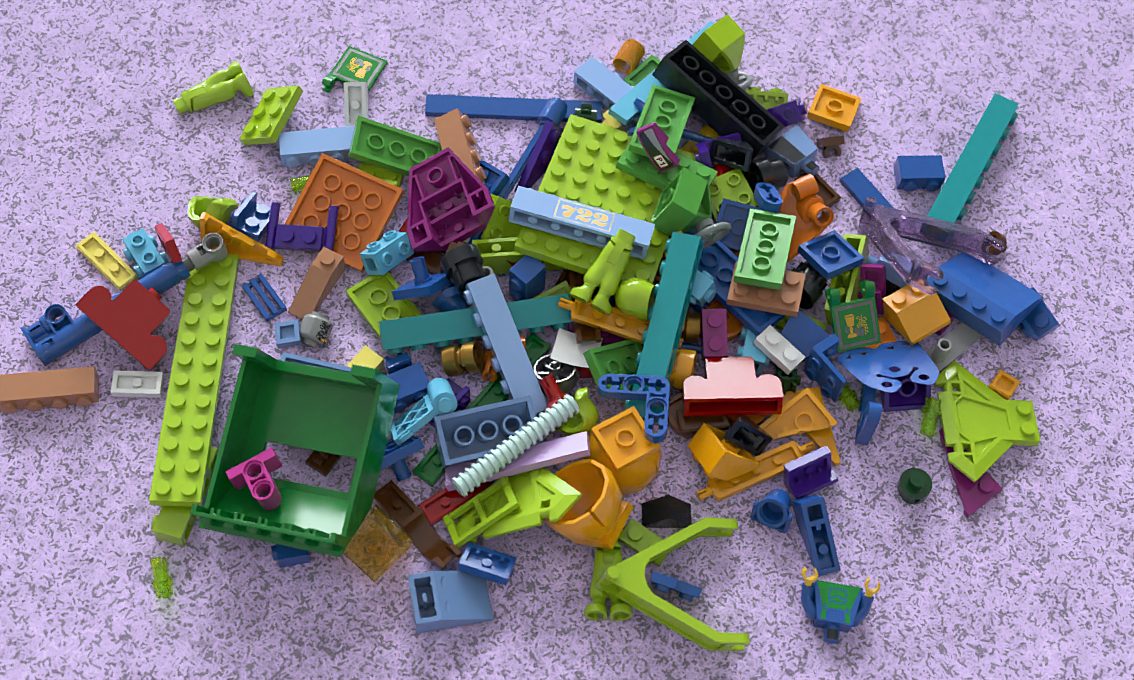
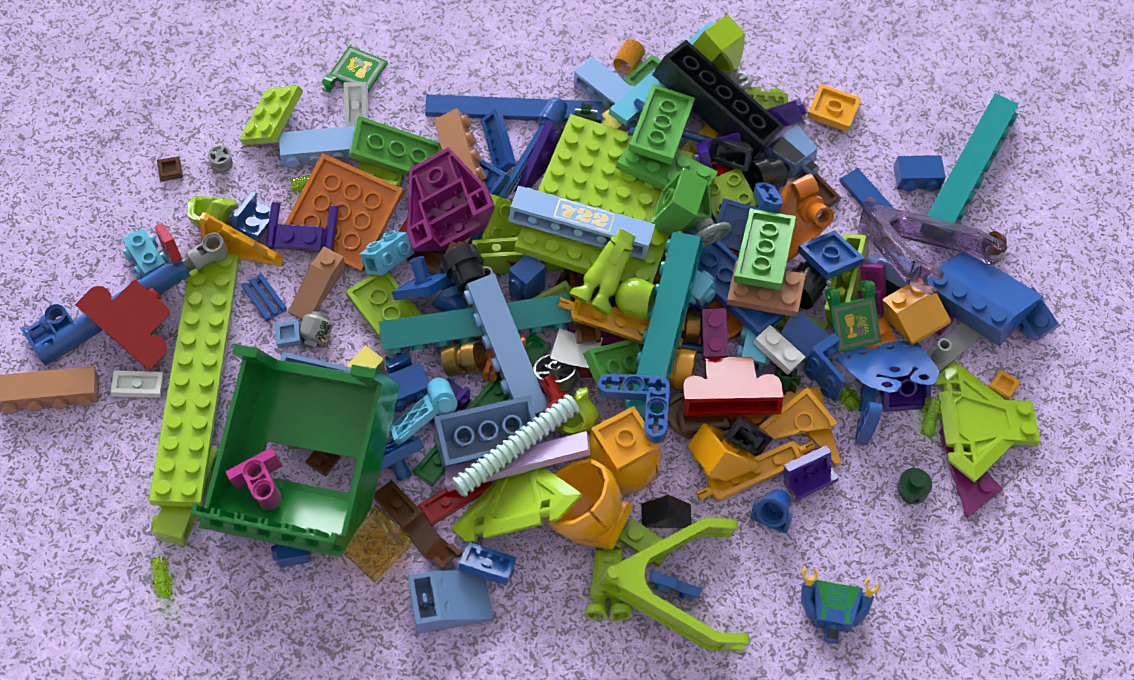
(106, 261): light yellow tile -> none
(169, 168): none -> reddish brown tile
(214, 90): lime piece -> none
(217, 153): none -> flat silver wheel
(486, 521): lime window -> none
(498, 140): none -> blue plate
(655, 146): slope -> none
(816, 533): blue slope -> none
(831, 143): reddish brown tile -> none

